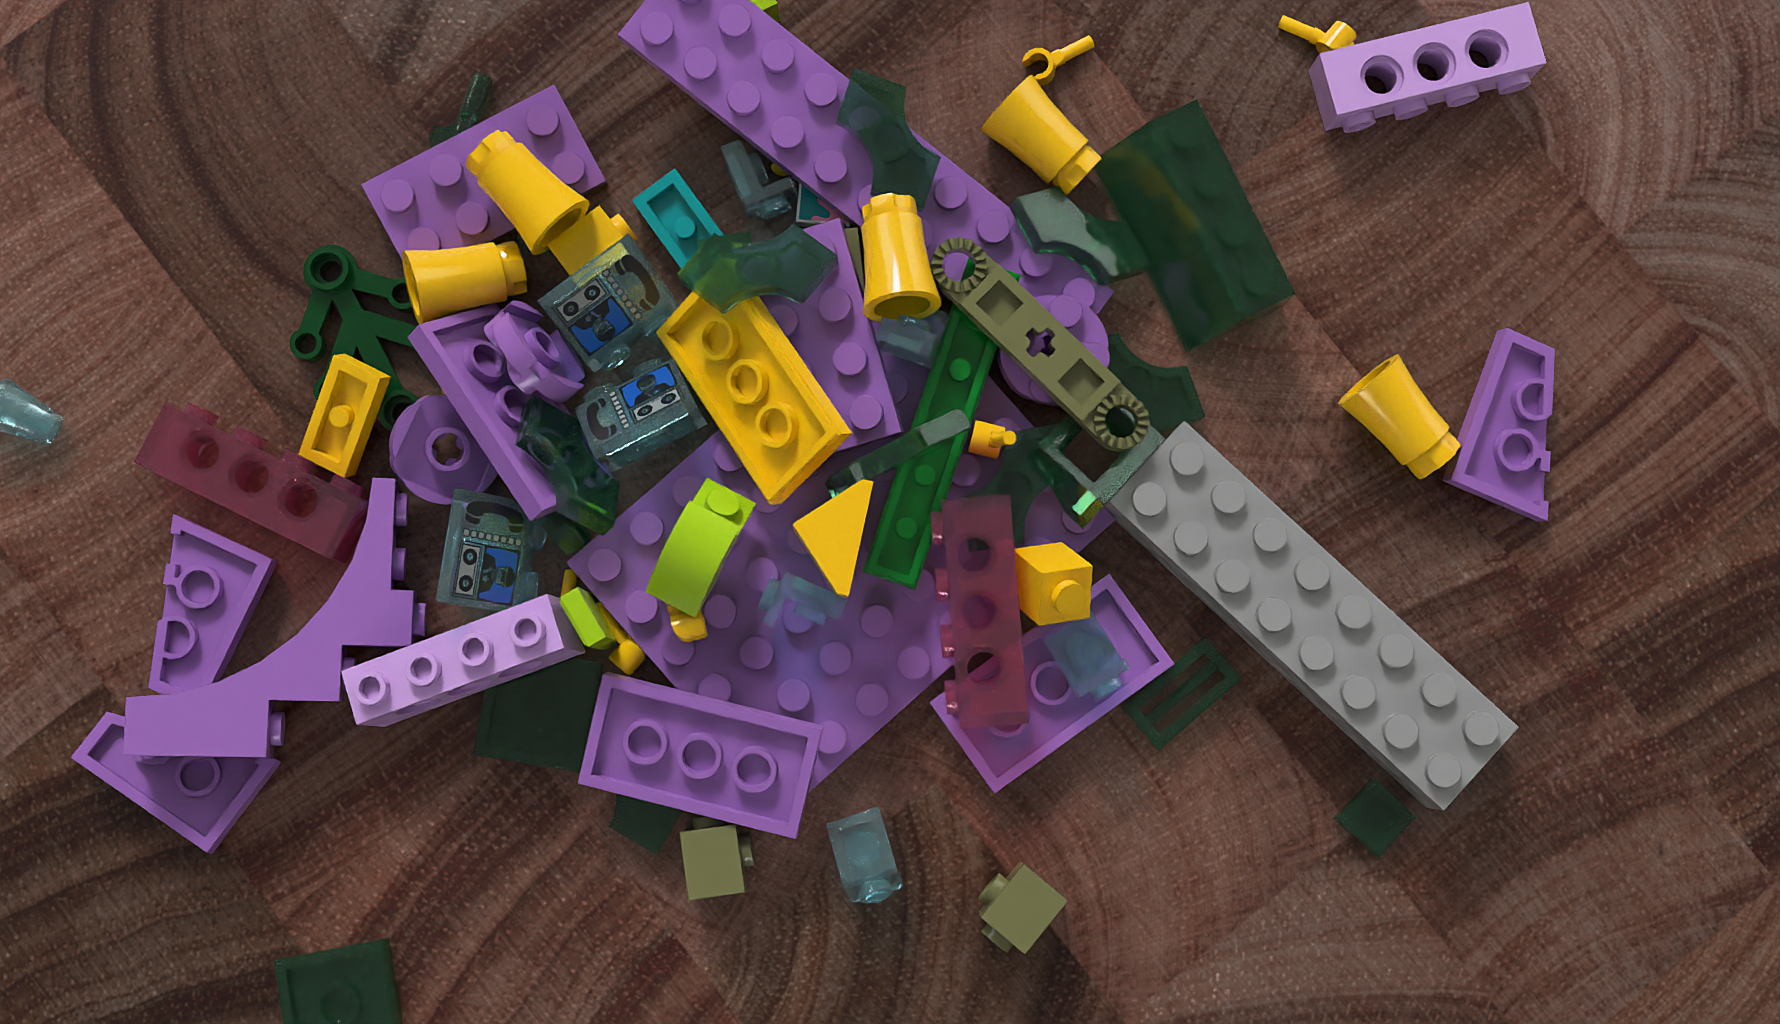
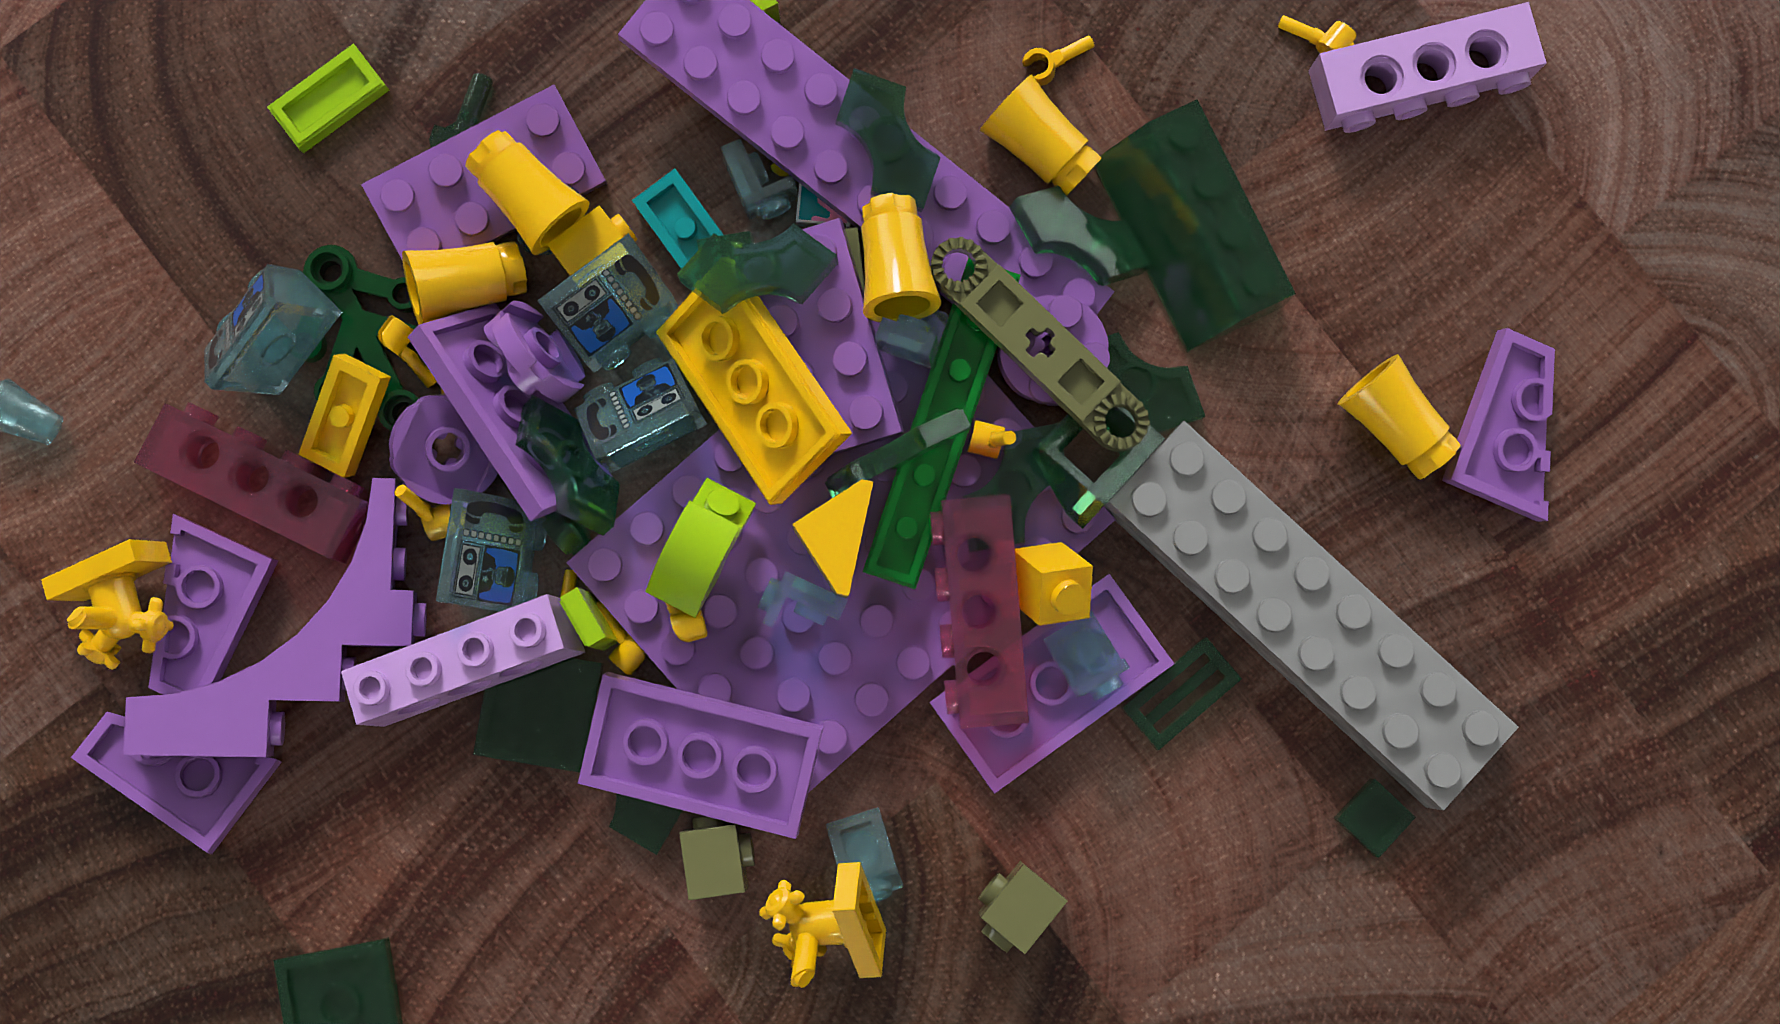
(116, 608): none -> yellow piece
(268, 333): none -> clear light blue slope
(328, 98): none -> lime tile
(394, 336): none -> yellow hand
(434, 519): none -> yellow hand
(847, 921): none -> yellow piece

